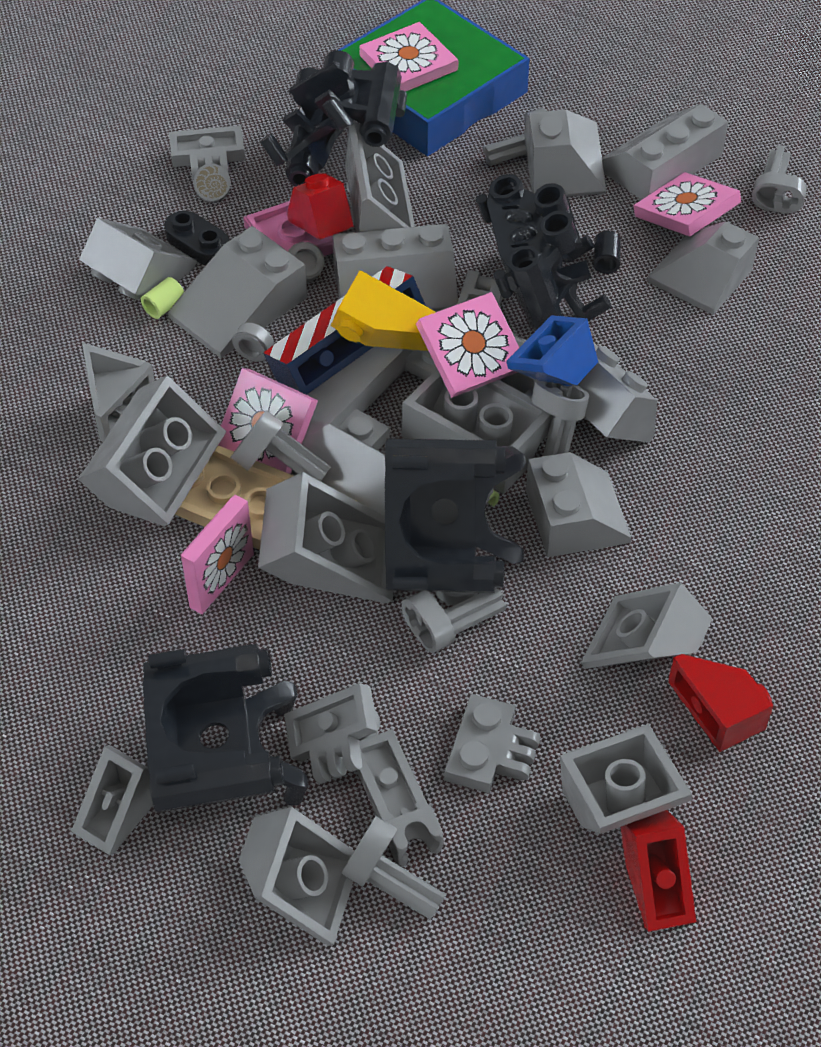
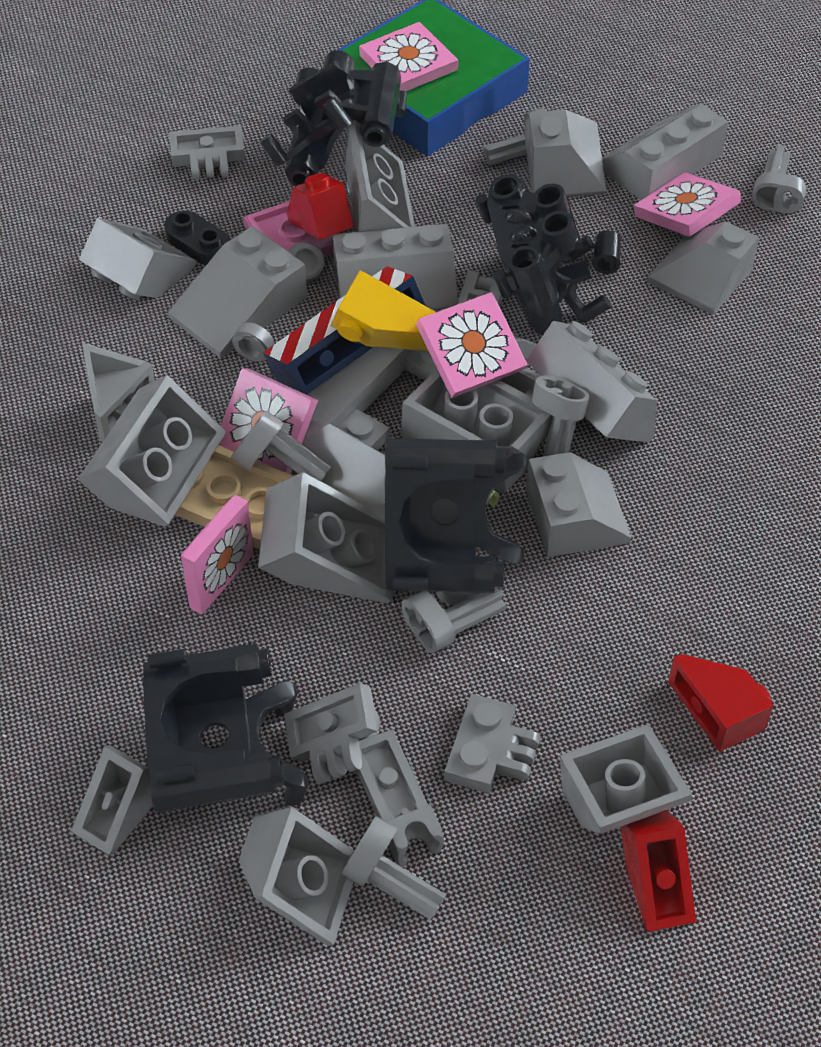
(162, 297): yellowish green hinge -> none
(212, 182): tile -> none
(557, 352): blue slope -> none
(648, 627): light grey slope -> none

